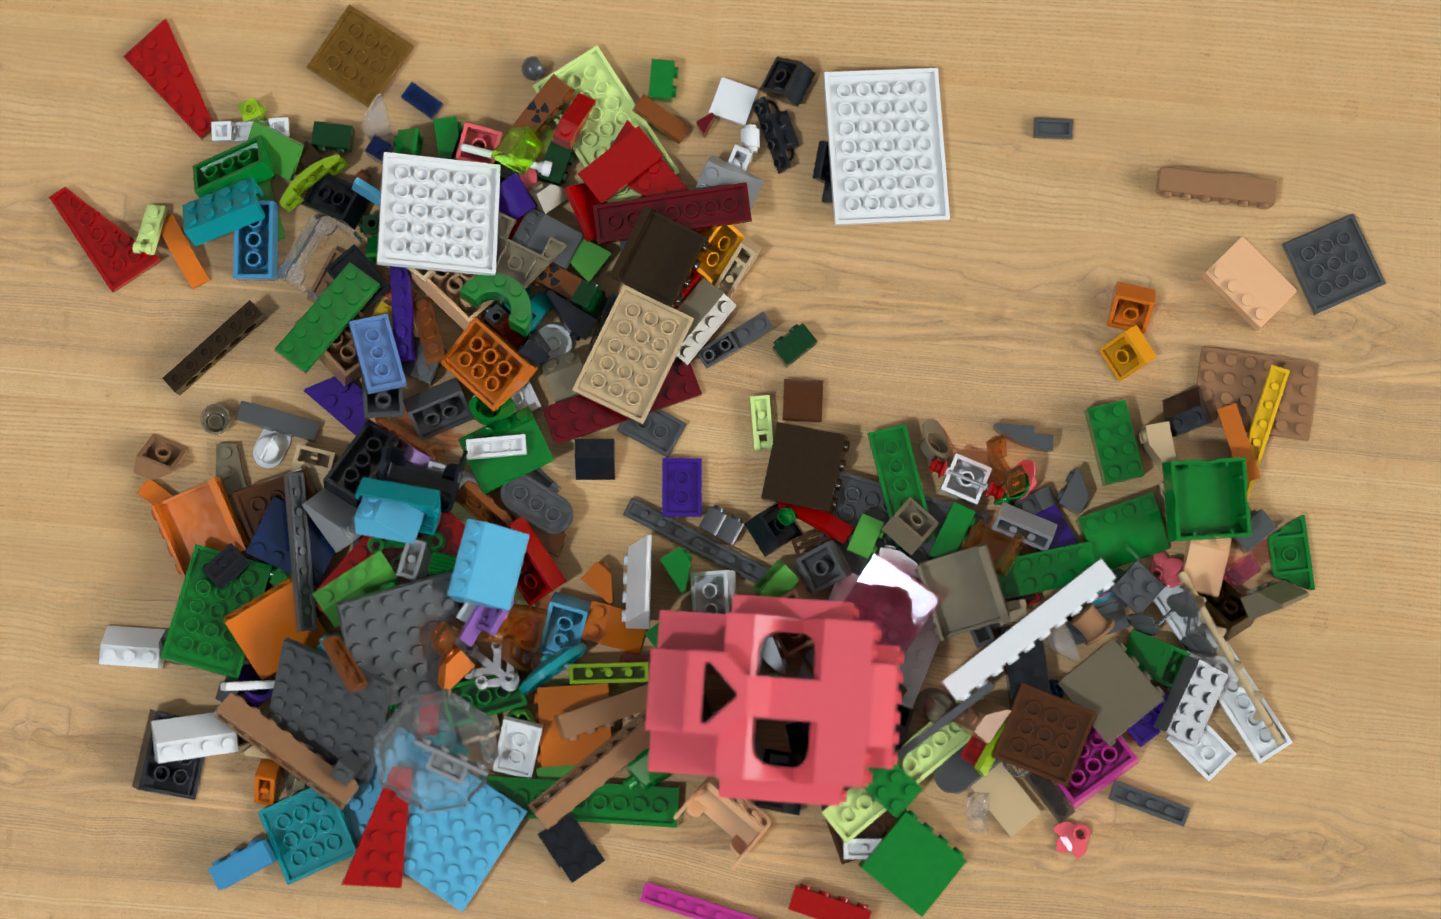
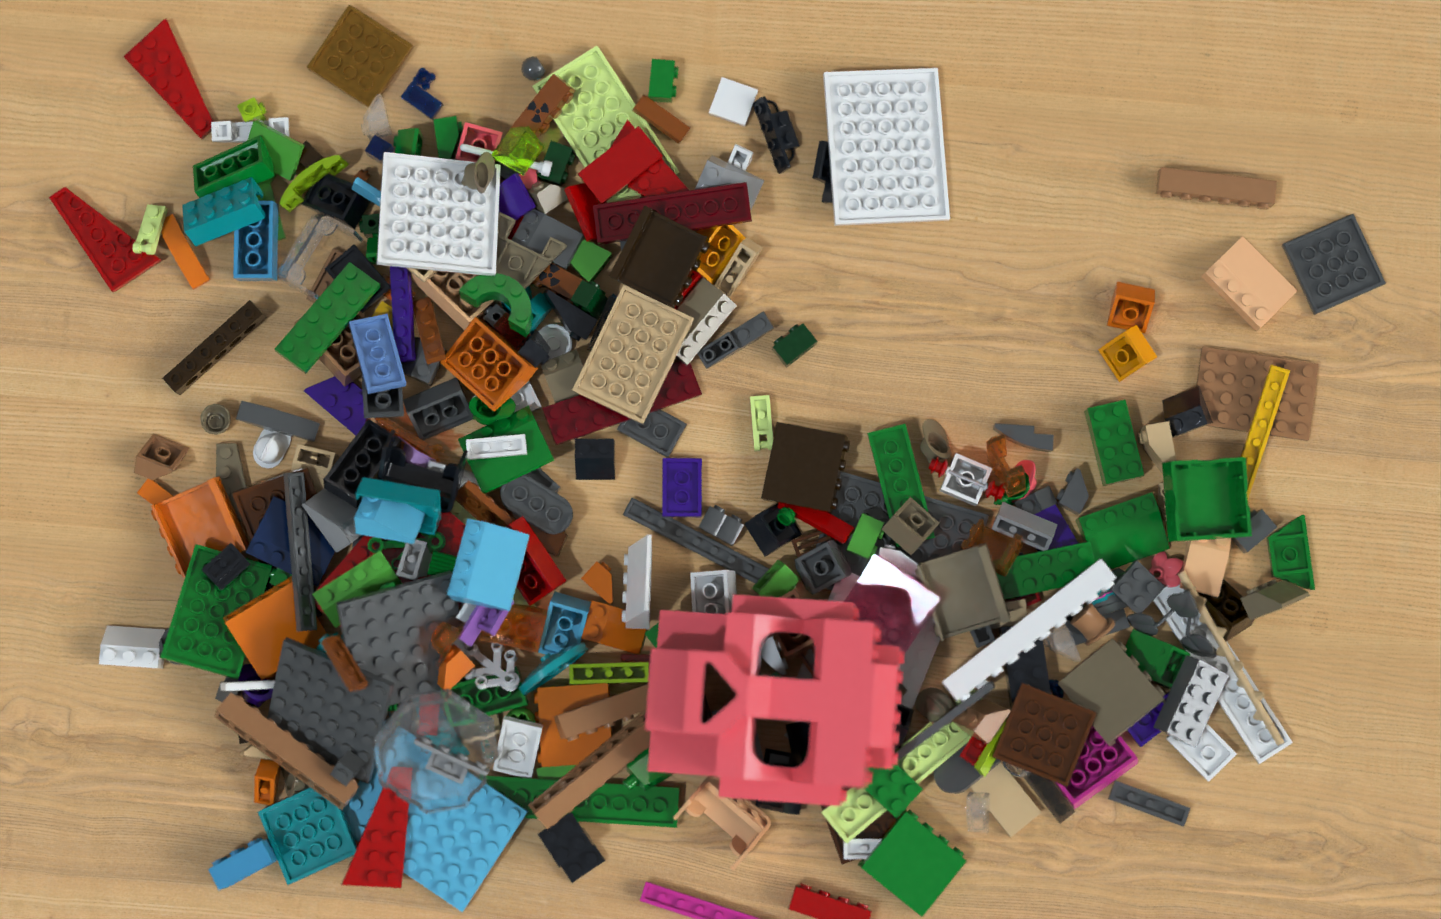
(168, 778): black slope -> none
(191, 737): white slope -> none
(332, 137): dark green brick -> none
(422, 72): none -> clear blue plate
(480, 173): none -> dark tan piece
(518, 657): dark orange plate -> none
(573, 121): red slope -> none
(679, 567): green slope -> none
(705, 123): dark red slope -> none
(750, 138): white brick -> none
(787, 81): black slope -> none
(802, 400): reddish brown slope -> none
(953, 530): green brick -> none
(1053, 128): dark grey tile -> none
(1069, 840): coral plate -> none
(1238, 438): orange tile -> none
(1242, 570): clear pink brick -> none

